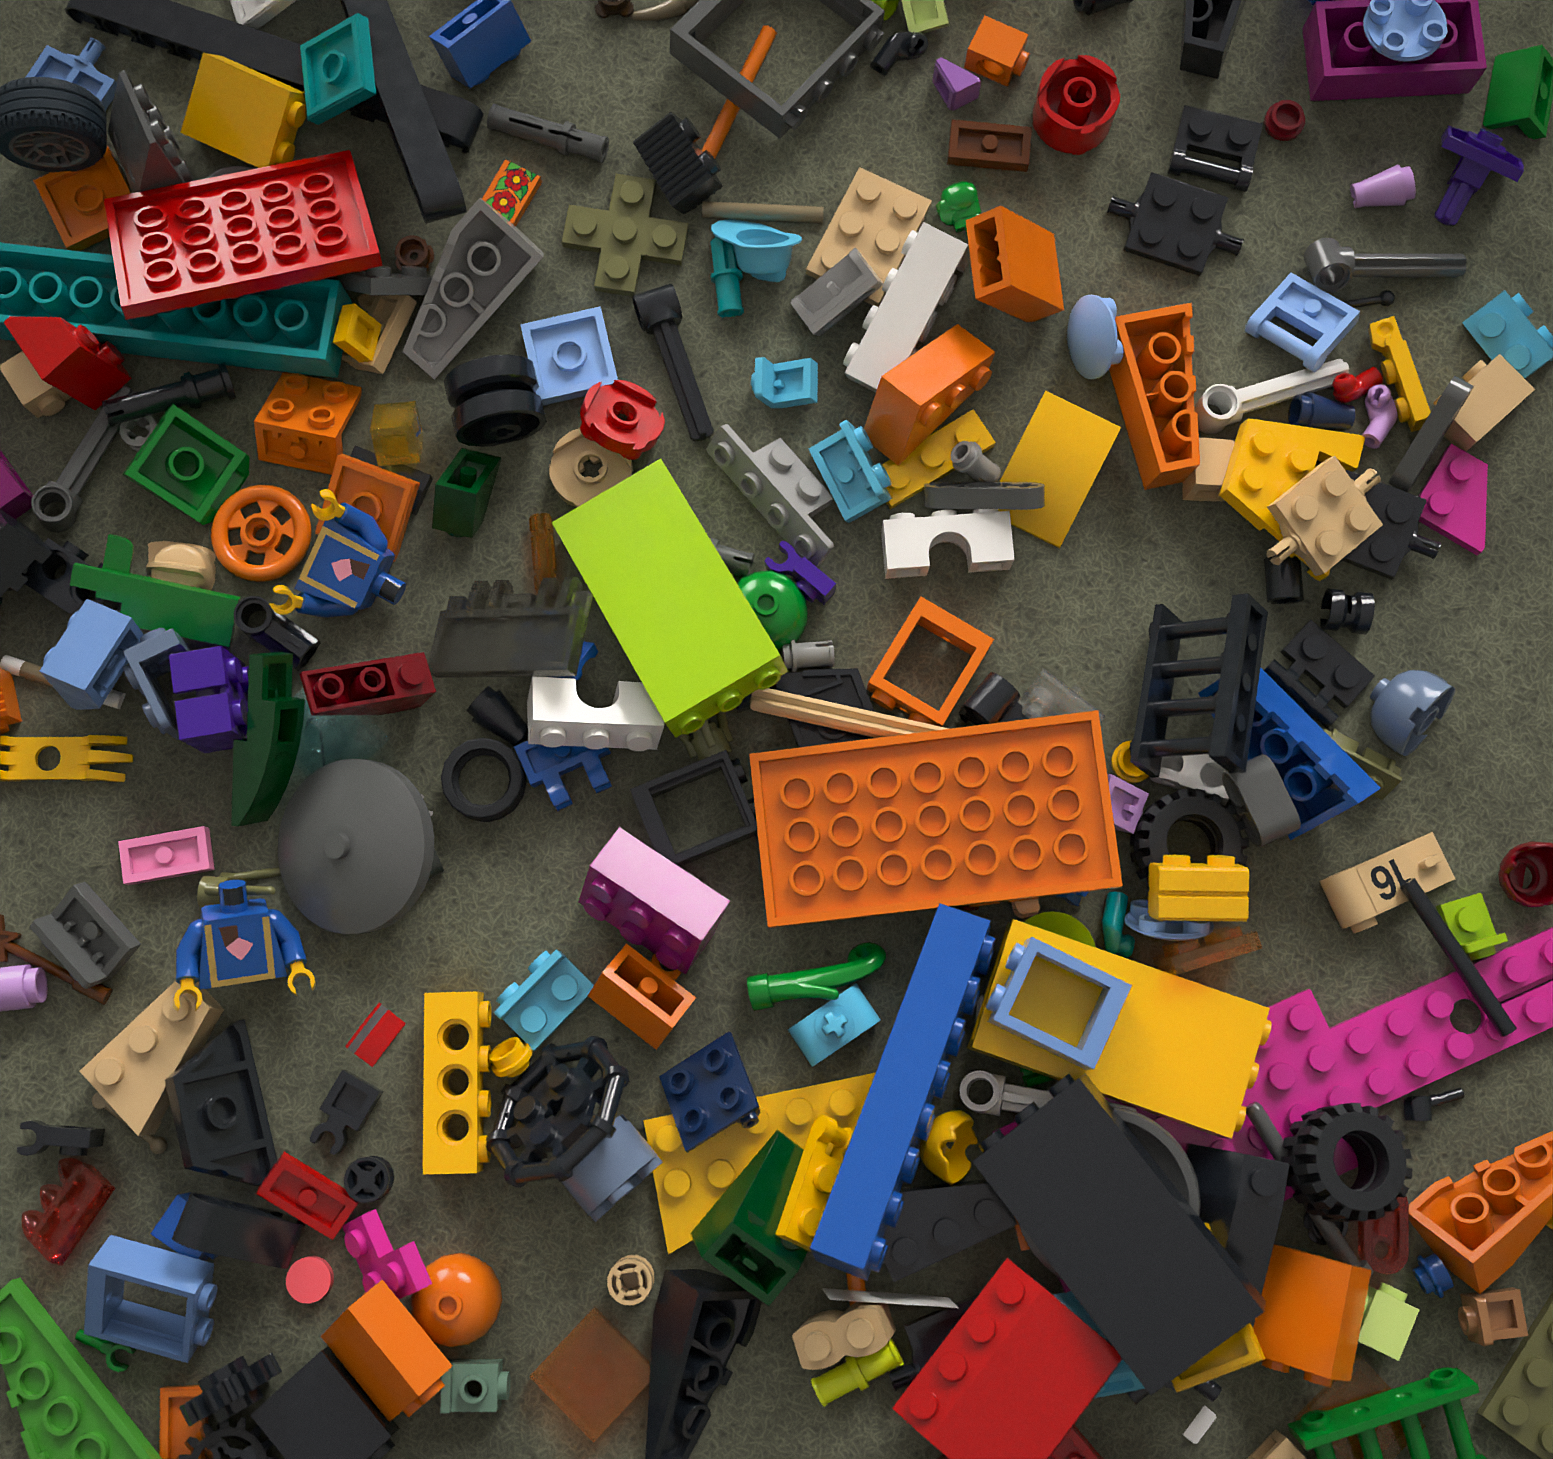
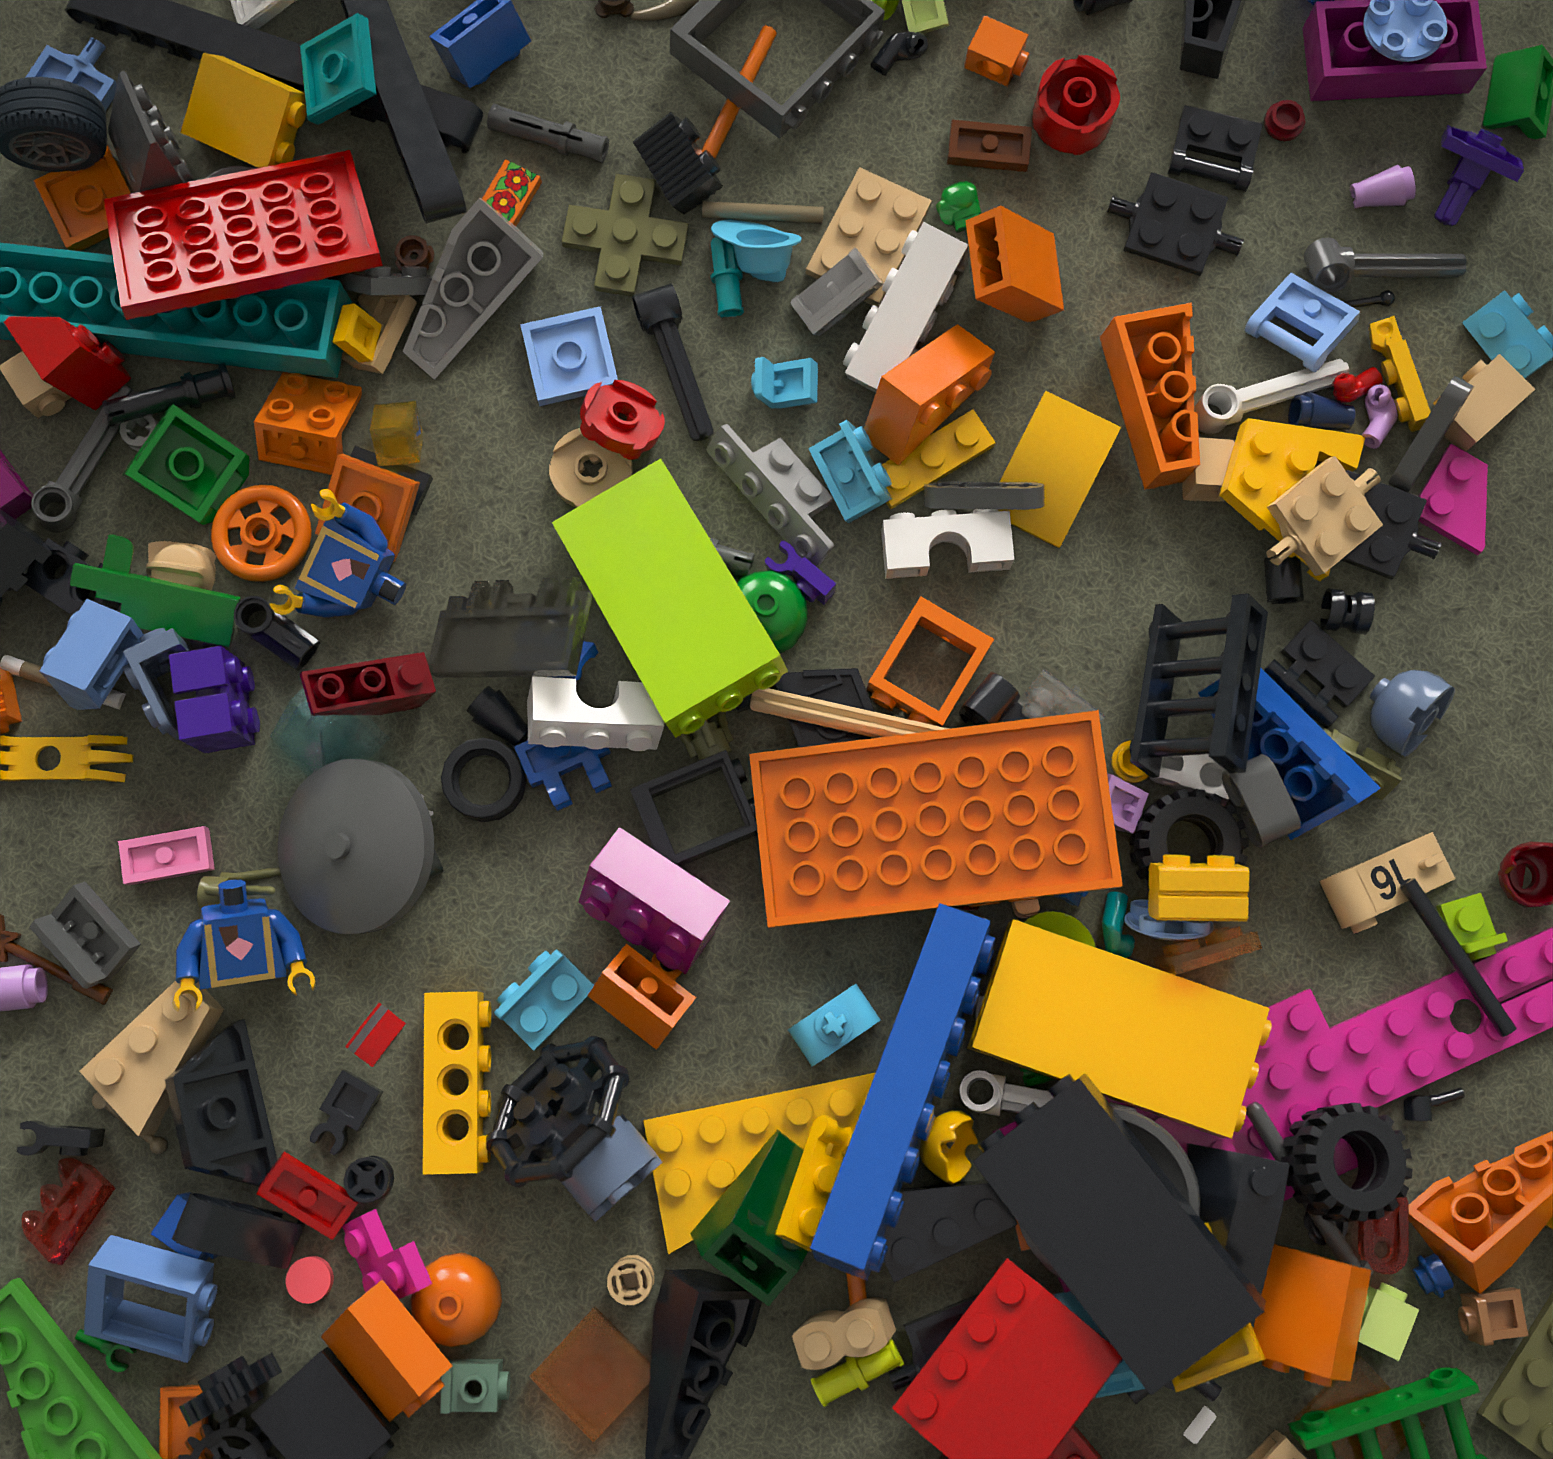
(273, 739): dark green slope -> none
(464, 493): dark green slope -> none
(494, 400): black wheel -> none
(510, 1057): yellow plate -> none
(542, 547): clear orange axle -> none
(710, 1092): dark blue hinge -> none
(808, 654): light grey pin -> none
(817, 982): green plant -> none
(891, 1298): white sticker -> none
(955, 84): medium lavender slope -> none
(969, 458): light grey pin -> none
(1094, 336): light blue dish -> none
(1099, 1024): medium blue window -> none

